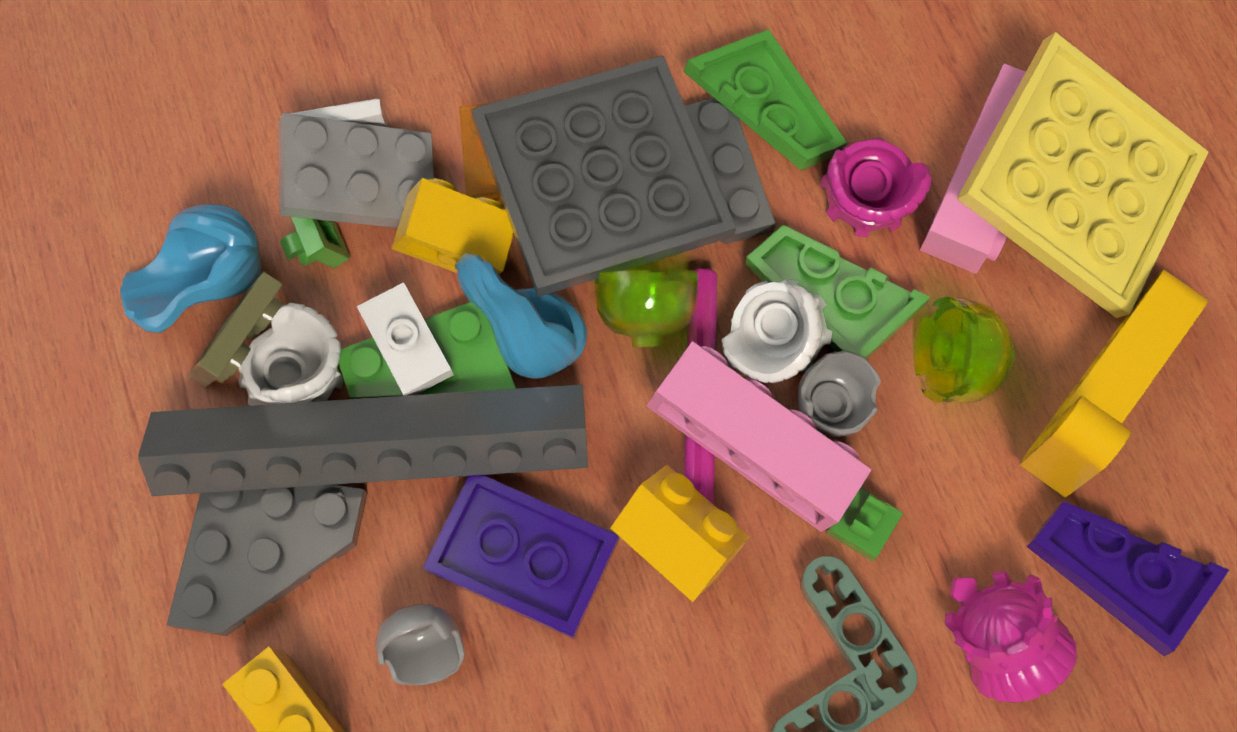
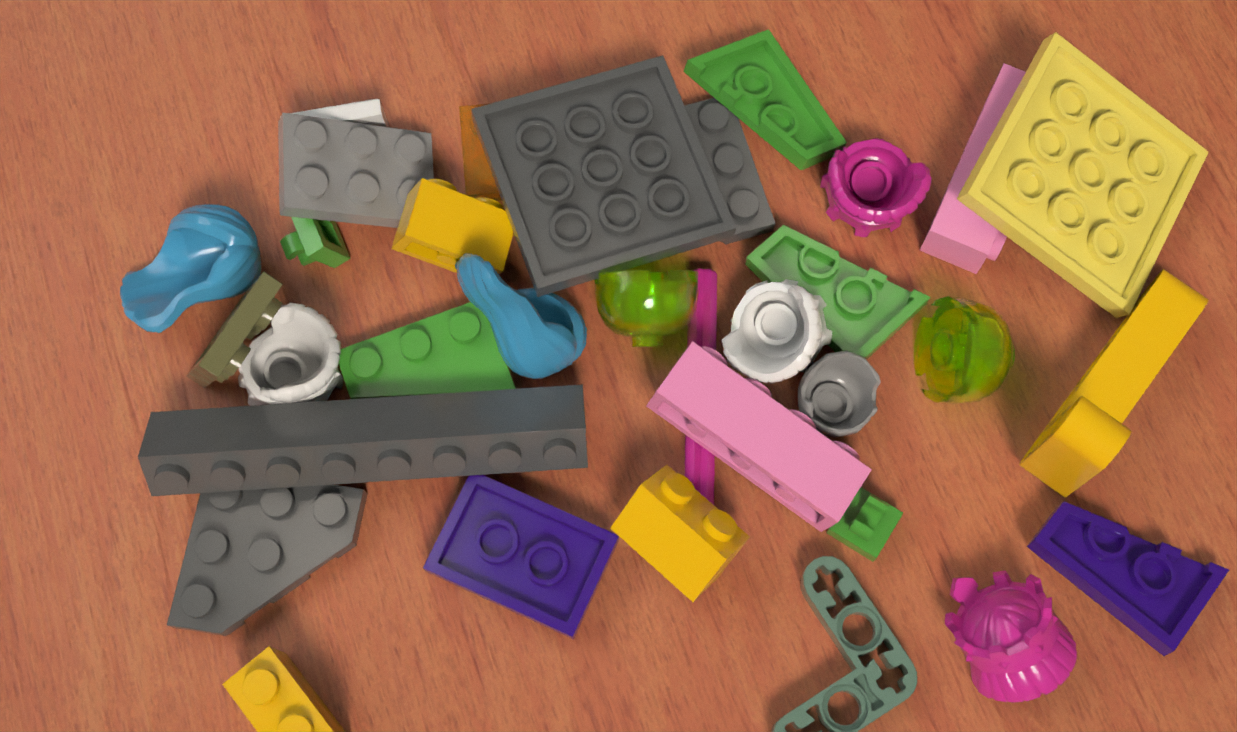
(405, 340): white plate -> none
(420, 645): light grey hair -> none

